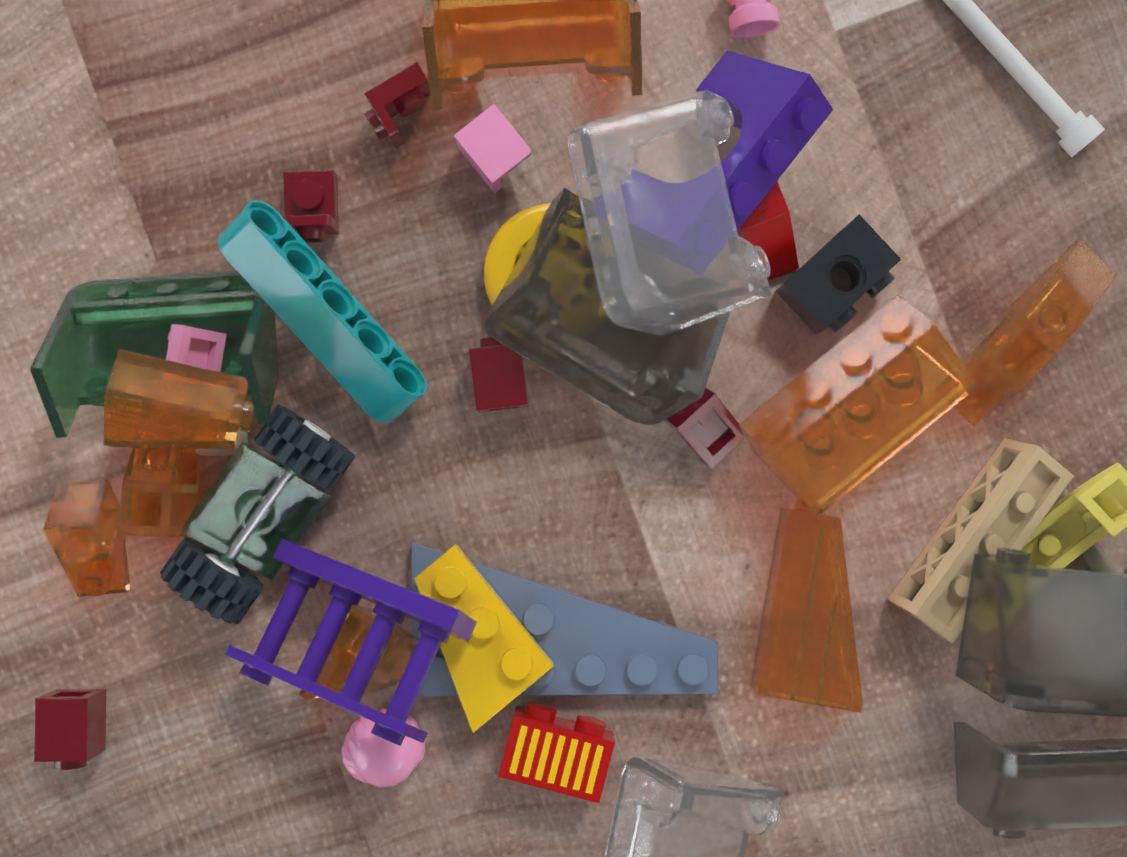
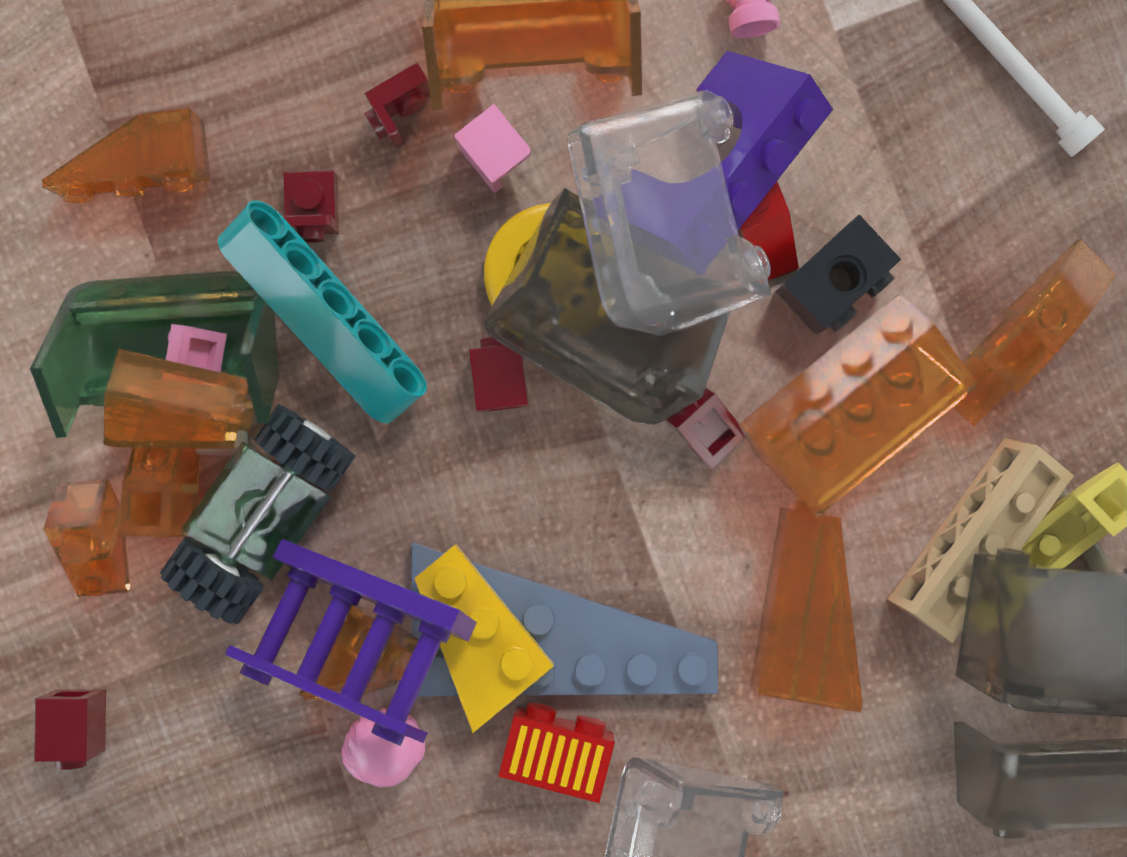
(141, 154): none -> clear orange slope

